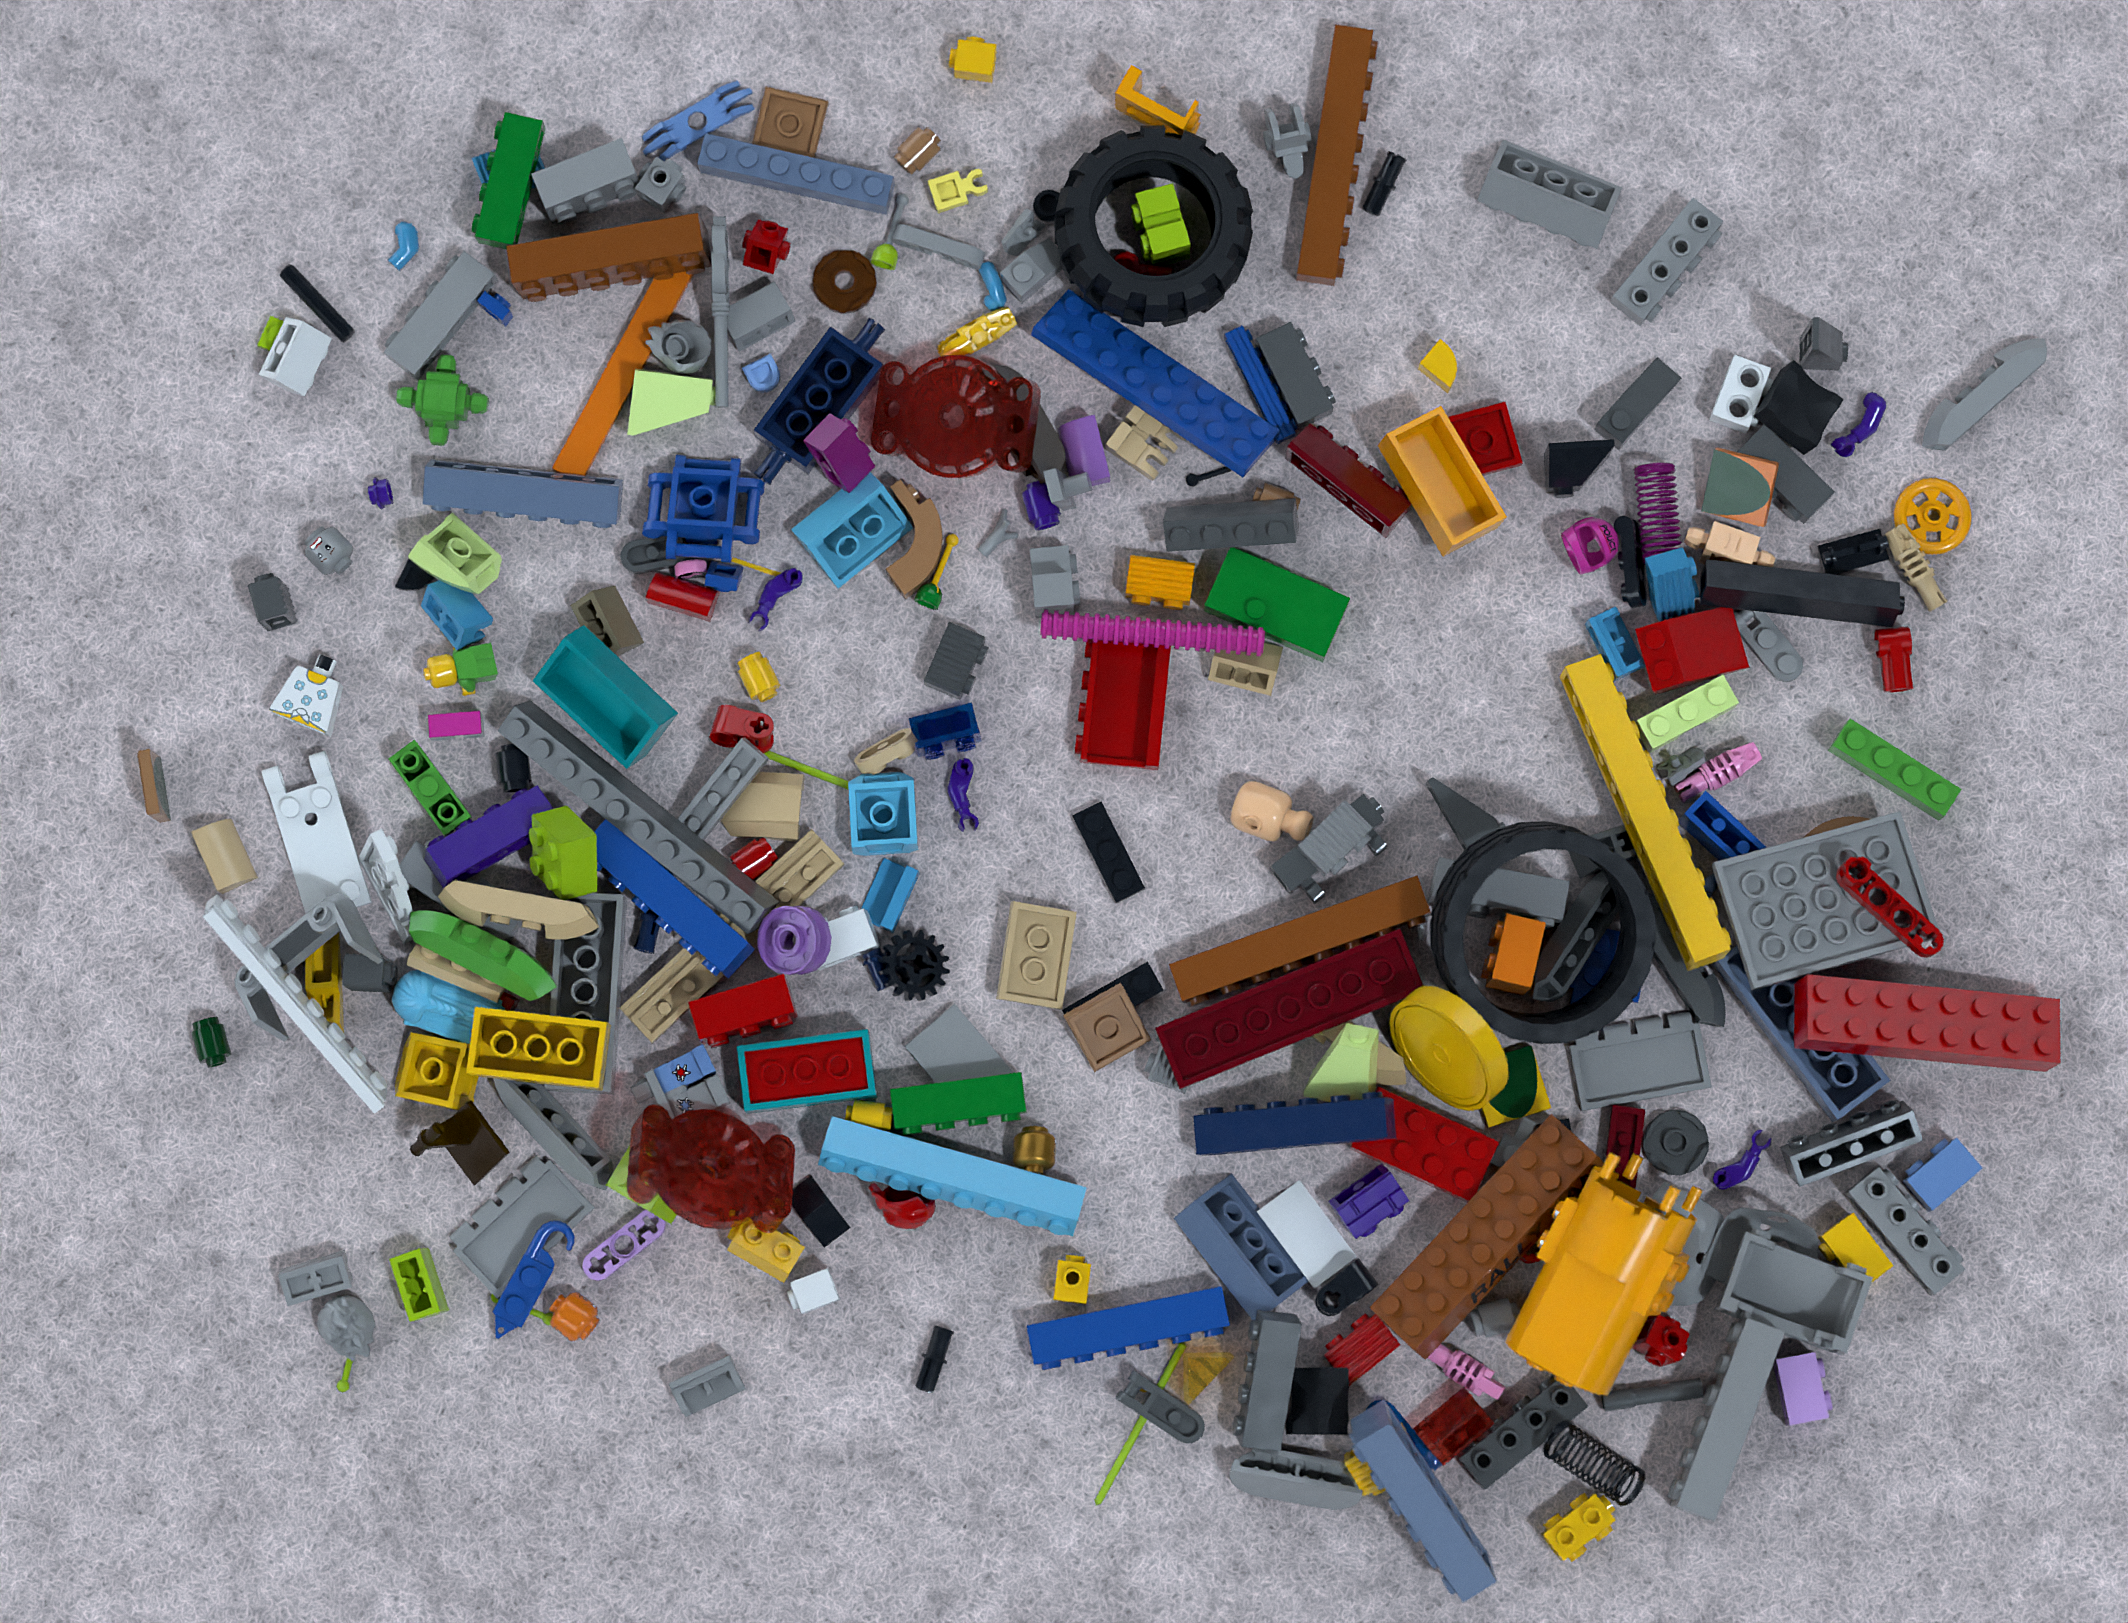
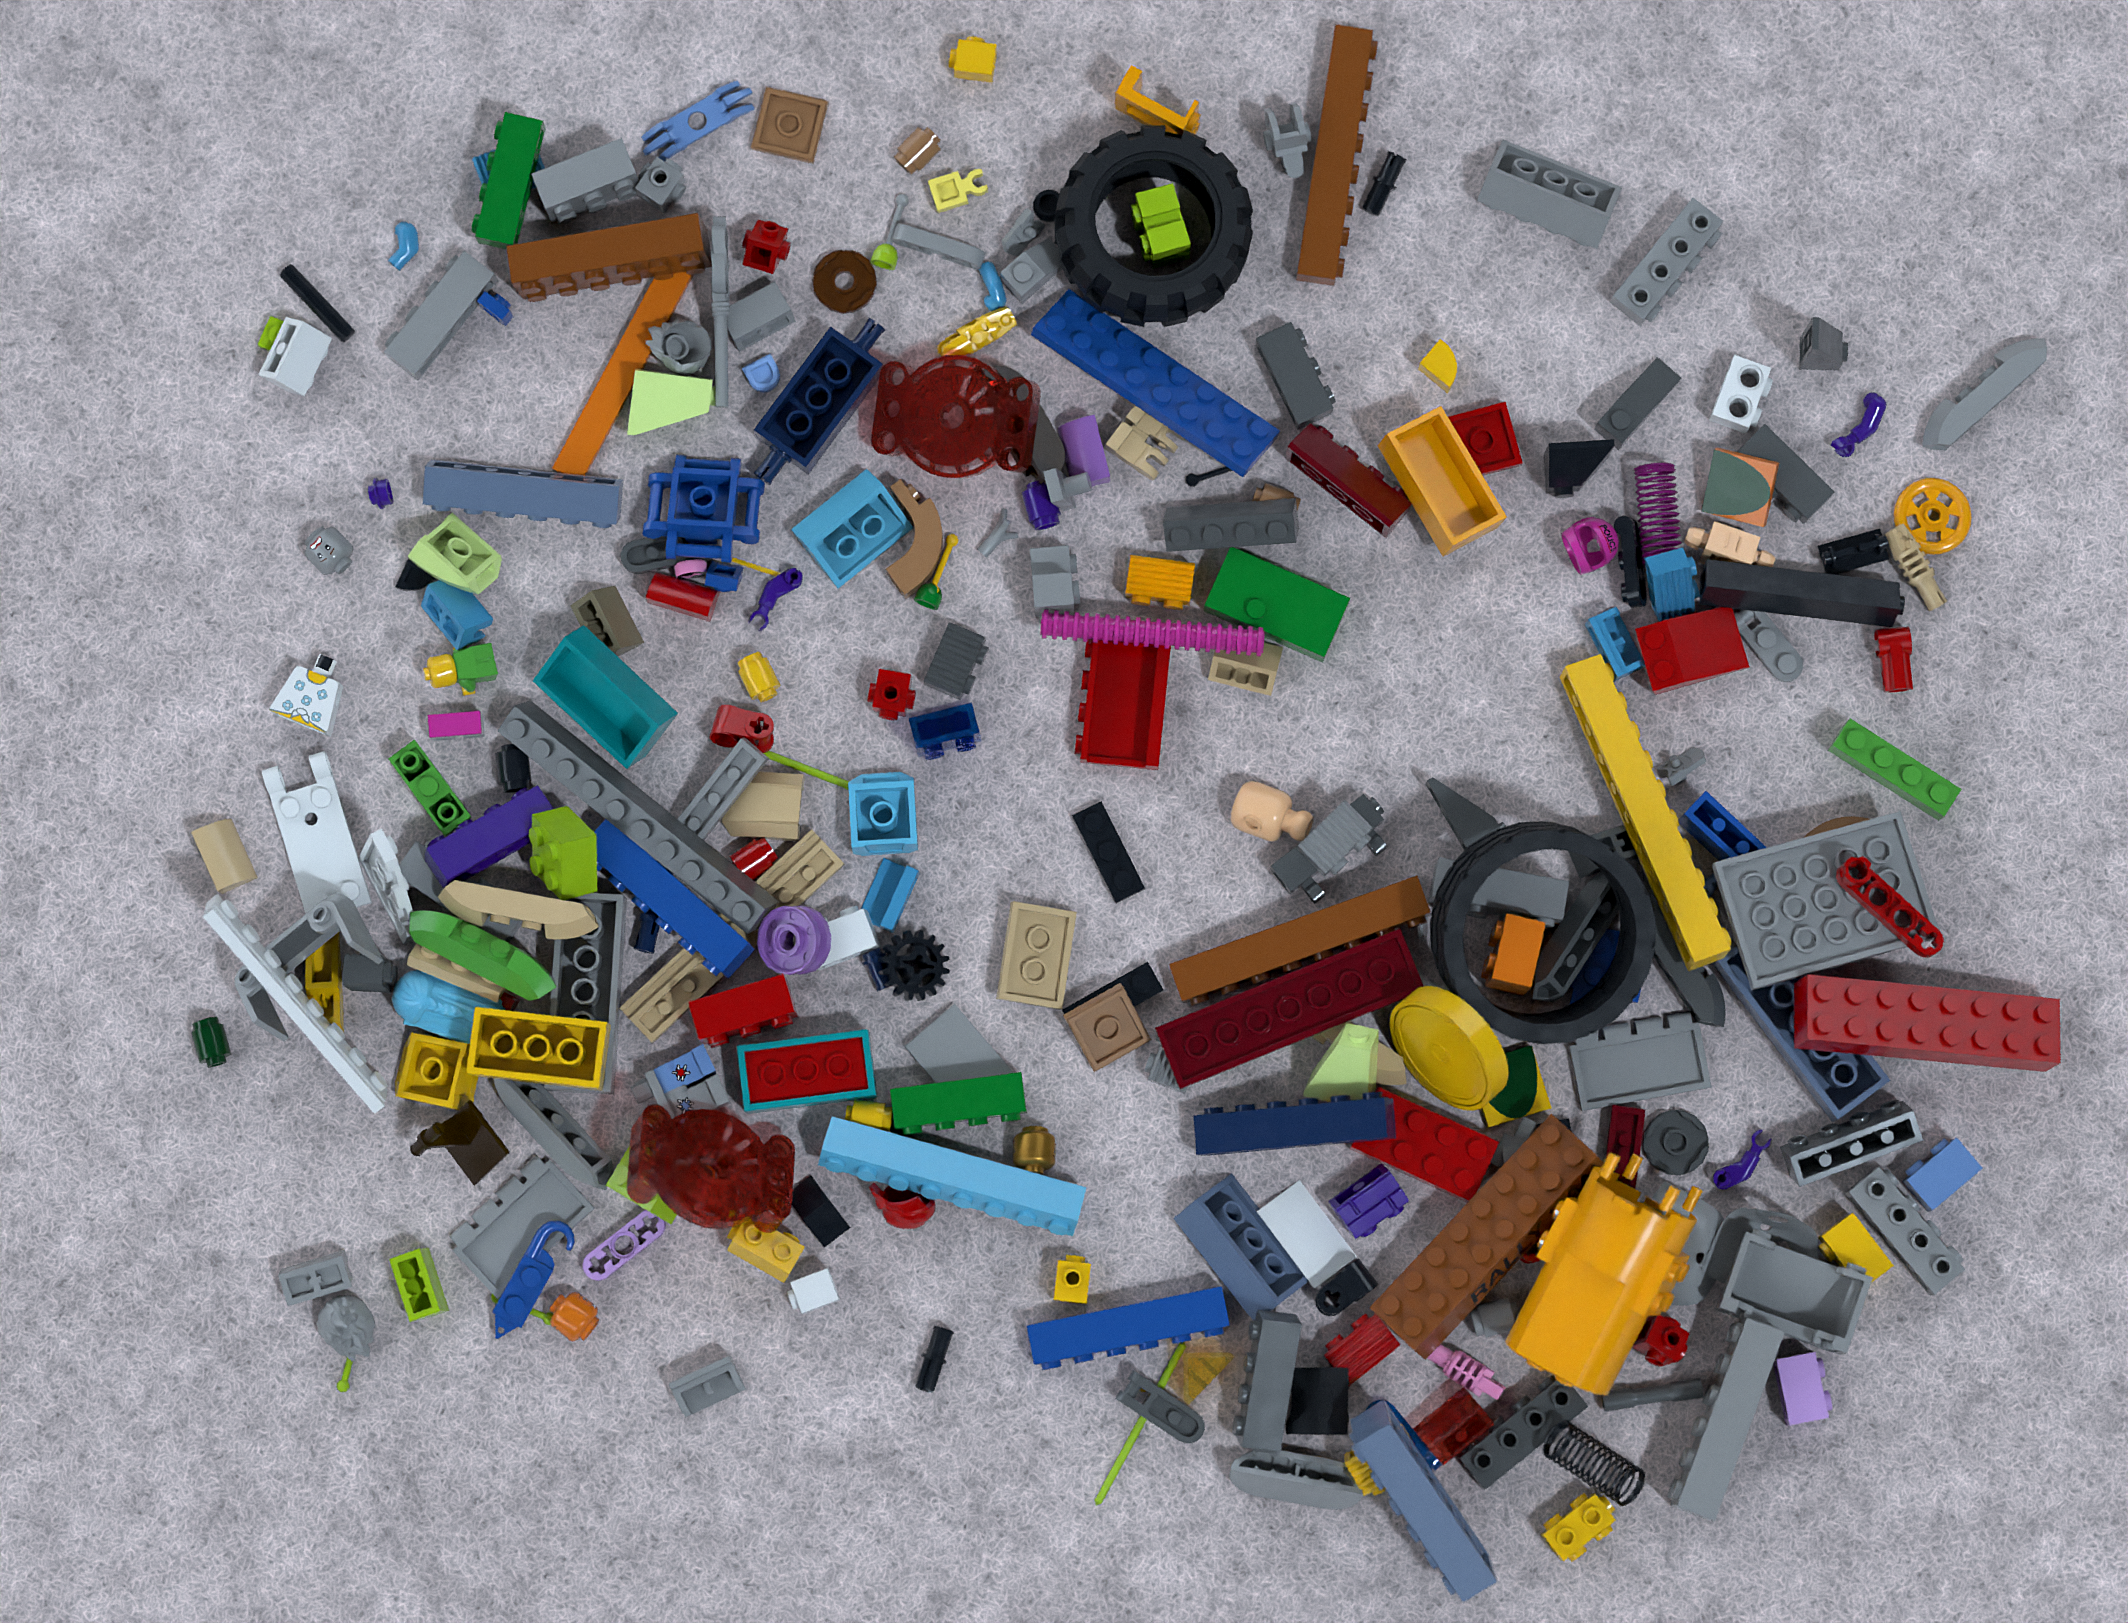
(153, 785): medium nougat tile -> none
(272, 602): dark grey brick -> none
(442, 400): bright green piece -> none
(796, 174): sand blue brick -> none
(840, 452): magenta brick -> none
(877, 756): tan plate -> none
(887, 683): none -> red brick
(957, 790): dark purple arm -> none
(1133, 263): red plate -> none
(1259, 383): blue piece -> none
(1686, 713): yellowish green arch -> none
(1719, 771): bright pink hinge -> none
(1797, 408): black brick -> none

